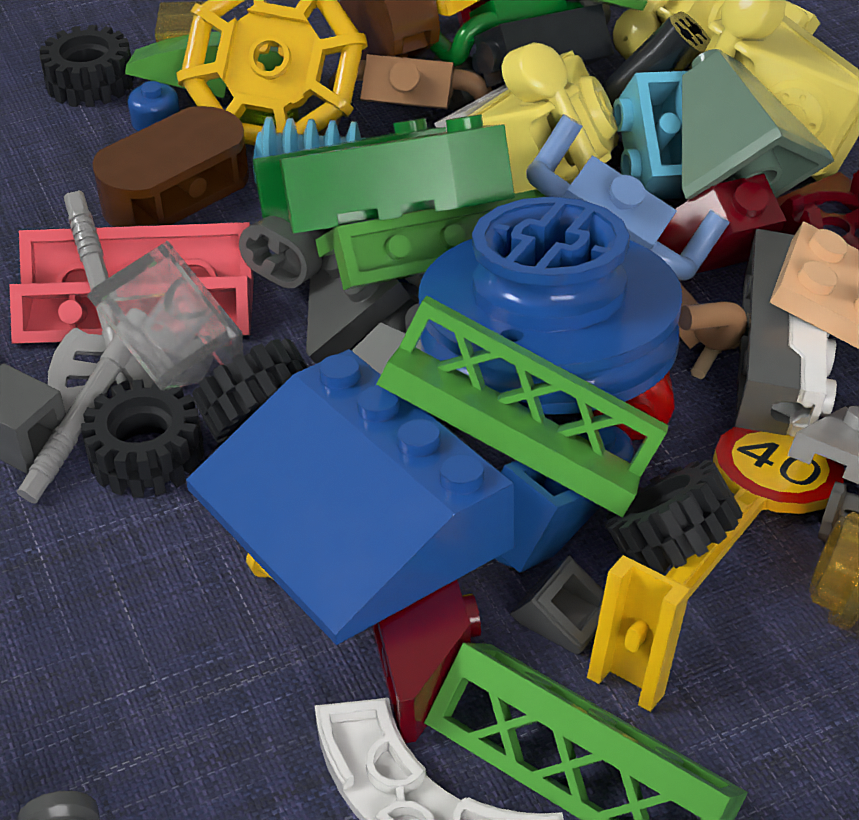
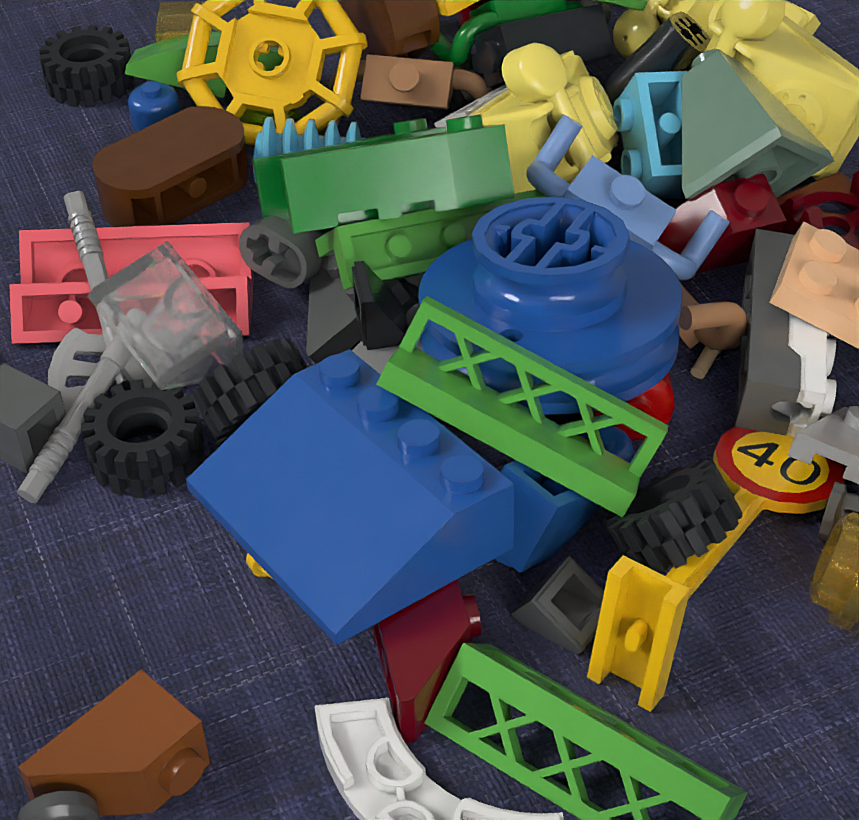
(124, 751): none -> dark orange slope
(376, 309): none -> black slope

